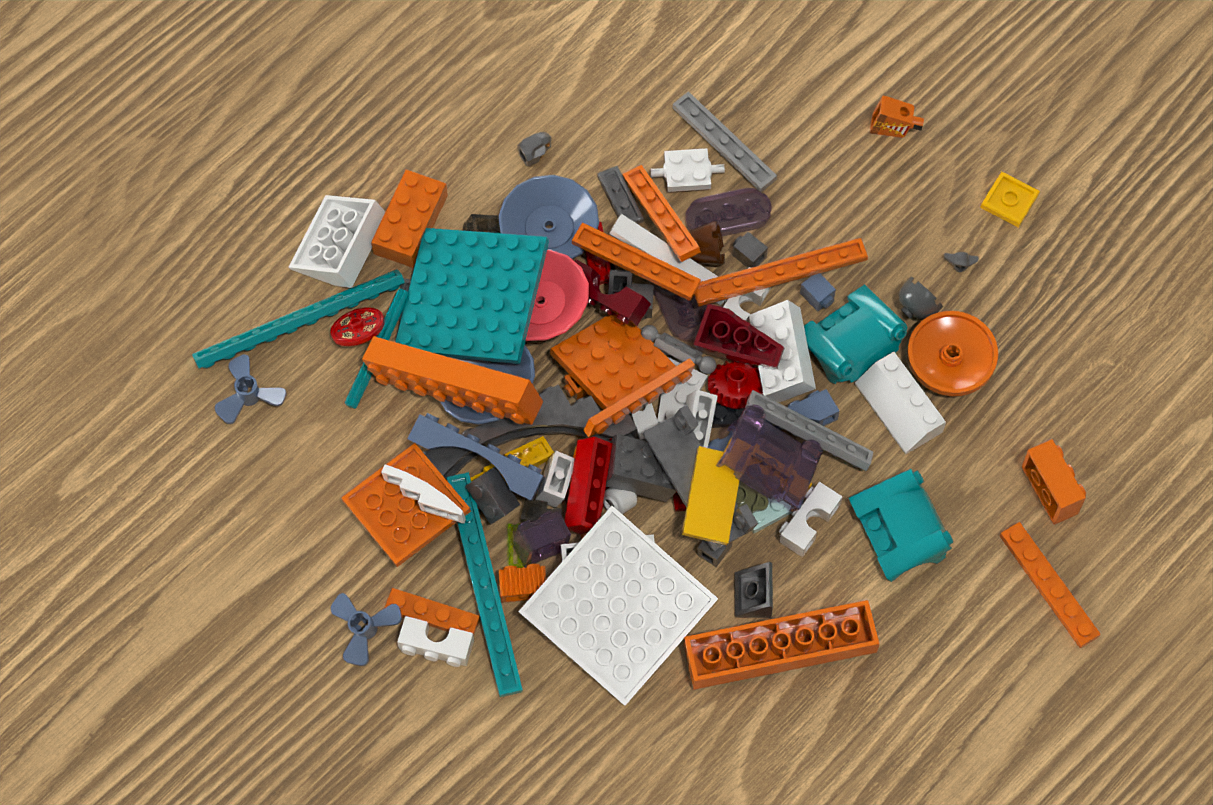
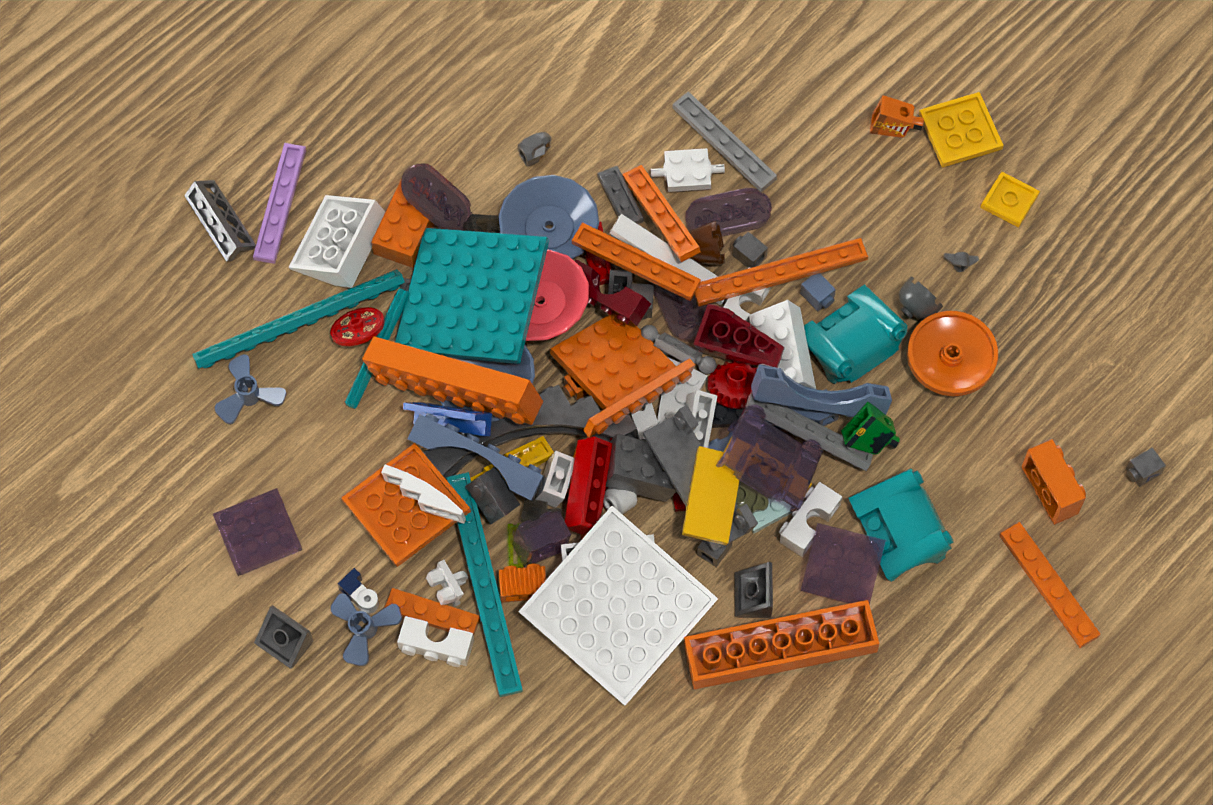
(216, 219): none -> flat silver fence
(257, 532): none -> clear purple plate
(279, 203): none -> lavender tile
(283, 637): none -> flat silver slope
(360, 596): none -> leg
(435, 197): none -> tile
(450, 582): none -> white hips
(466, 420): none -> blue fence
(774, 386): none -> sand blue arch
(842, 564): none -> clear purple plate
(870, 431): none -> green torso
(900, 403): white slope -> none
(961, 129): none -> yellow plate
(1145, 467): none -> flat silver brick

